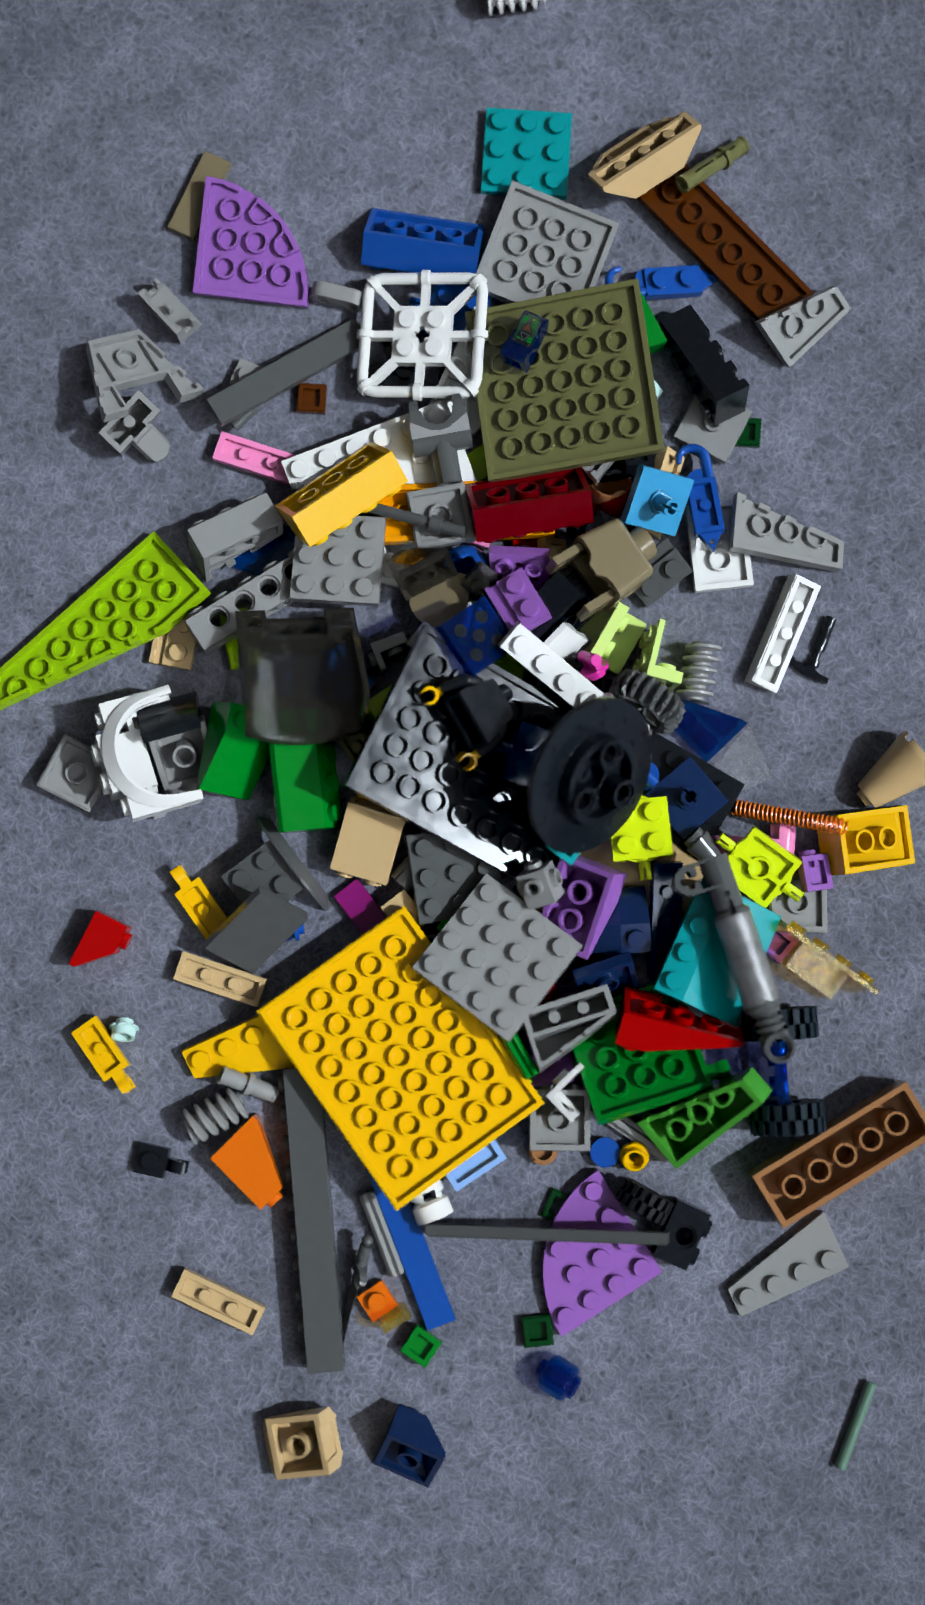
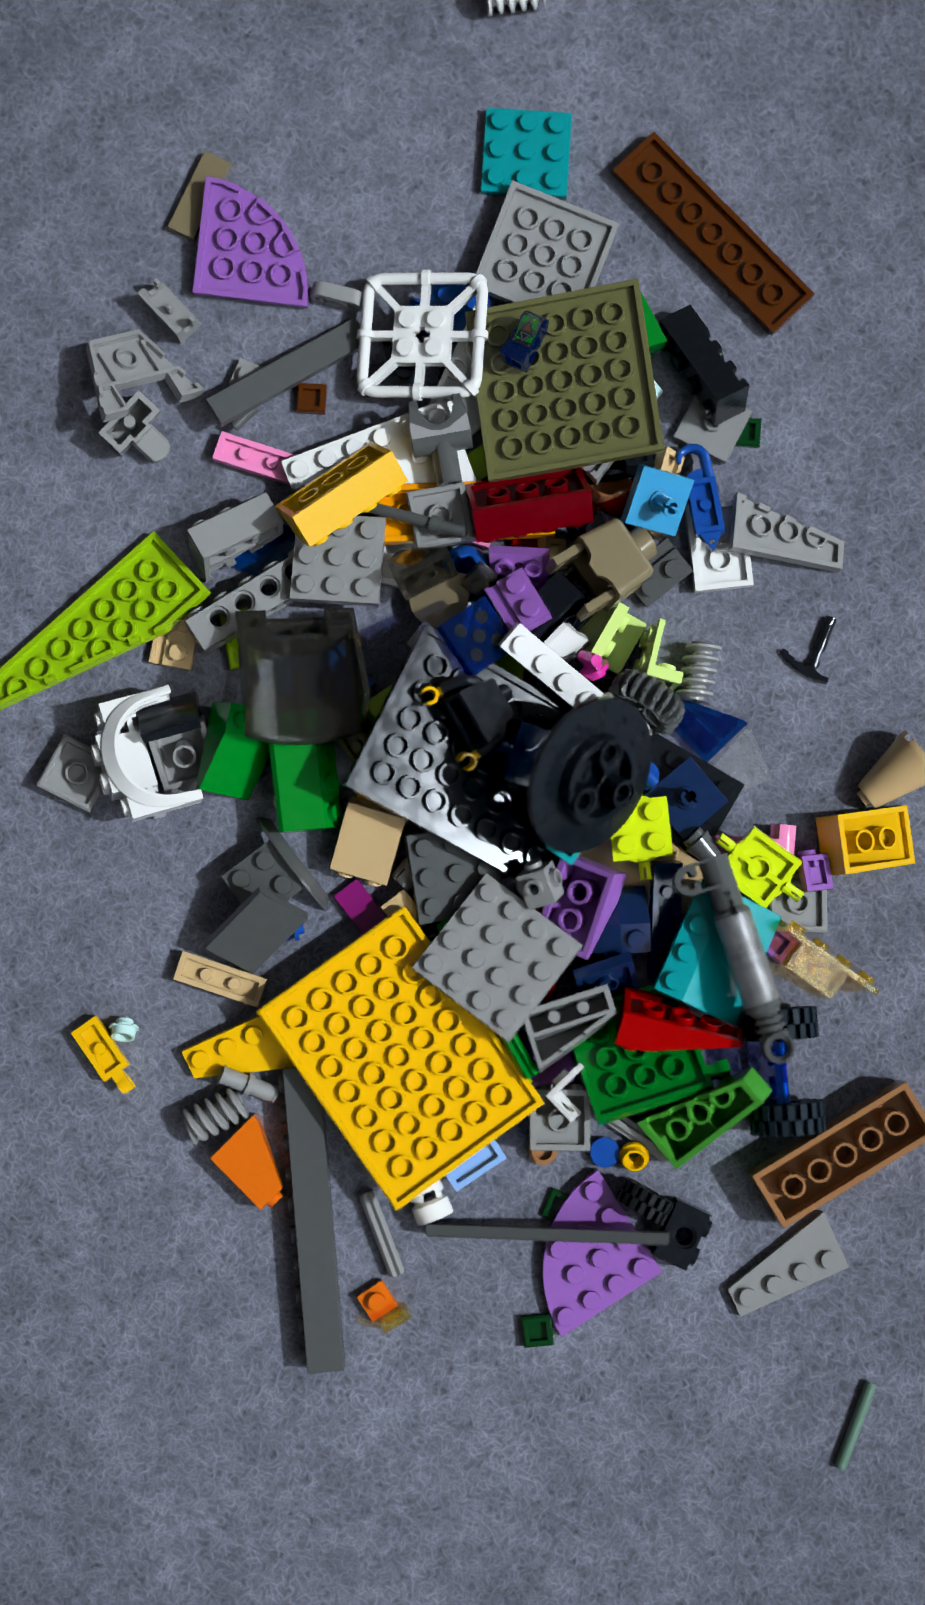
(102, 939): red slope -> none
(155, 1160): black plate -> none
(198, 902): yellow plate -> none
(218, 1301): tan plate -> none
(303, 1443): tan slope -> none
(359, 1277): dark grey piece -> none
(391, 646): light grey bracket -> none
(411, 1447): dark blue slope -> none
(416, 1261): blue tile -> none
(420, 243): blue slope -> none
(421, 1345): green plate -> none
(558, 1377): clear blue head -> none
(646, 156): tan wedge -> none
(669, 281): blue plate -> none
(720, 160): olive pin -> none
(782, 633): white slope -> none
(785, 814): orange piece -> none
(803, 323): light grey wing -> none

